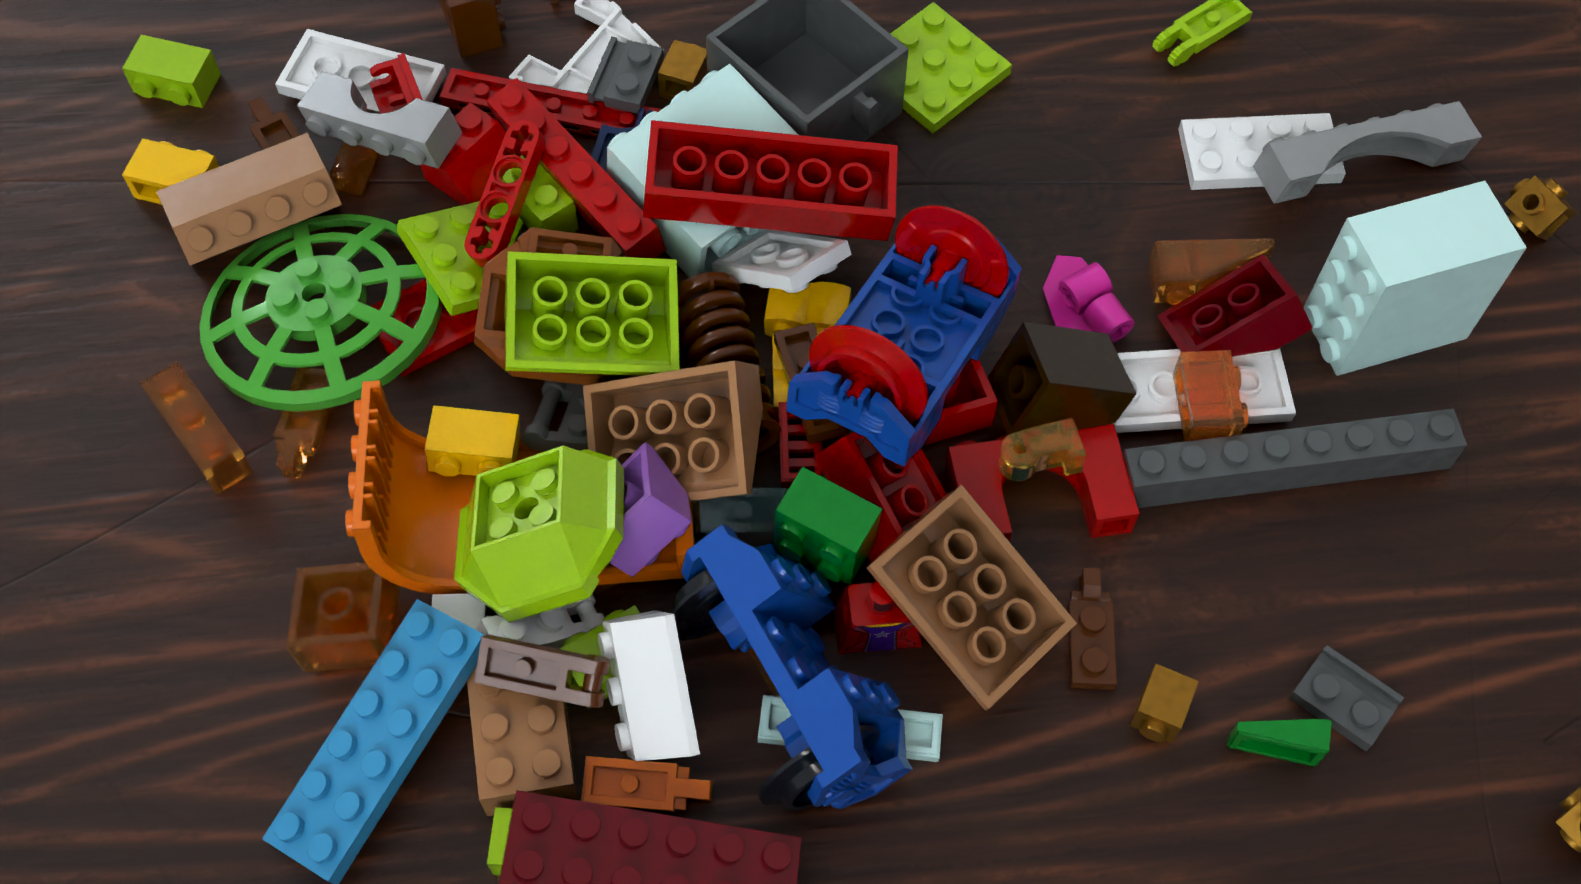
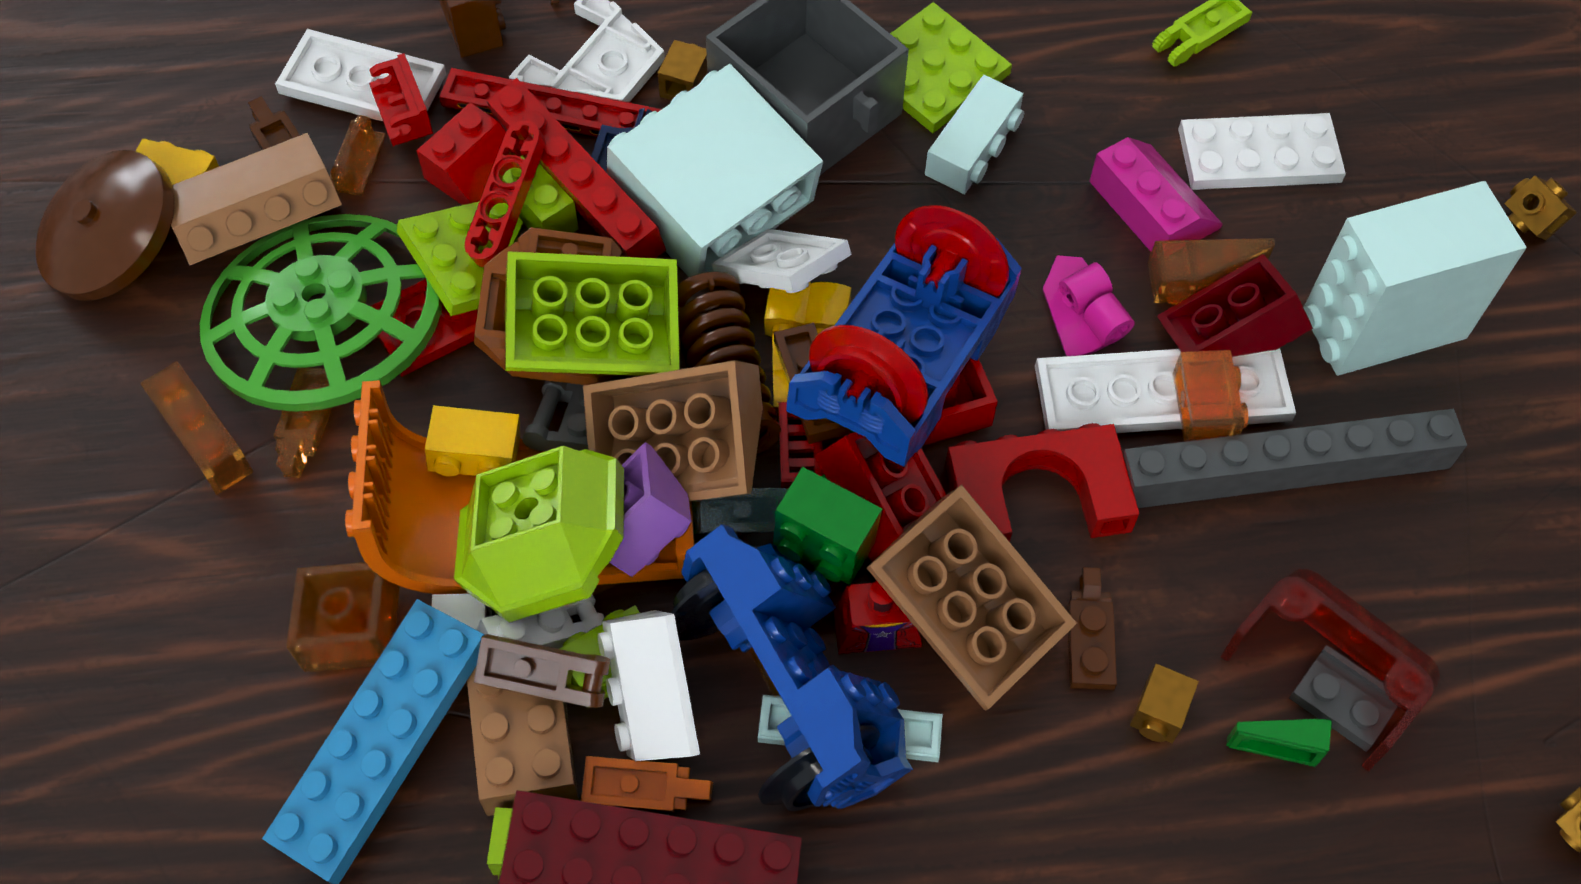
(105, 225): none -> reddish brown dish
(171, 71): lime brick -> none
(416, 132): light grey arch -> none
(626, 75): dark grey plate -> none
(770, 181): red brick -> none
(974, 134): none -> light aqua brick
(1042, 449): clear yellow leg -> none
(1059, 376): dark brown slope -> none
(1150, 194): none -> dark pink slope
(1405, 669): none -> clear red windscreen
(1426, 135): light grey arch -> none

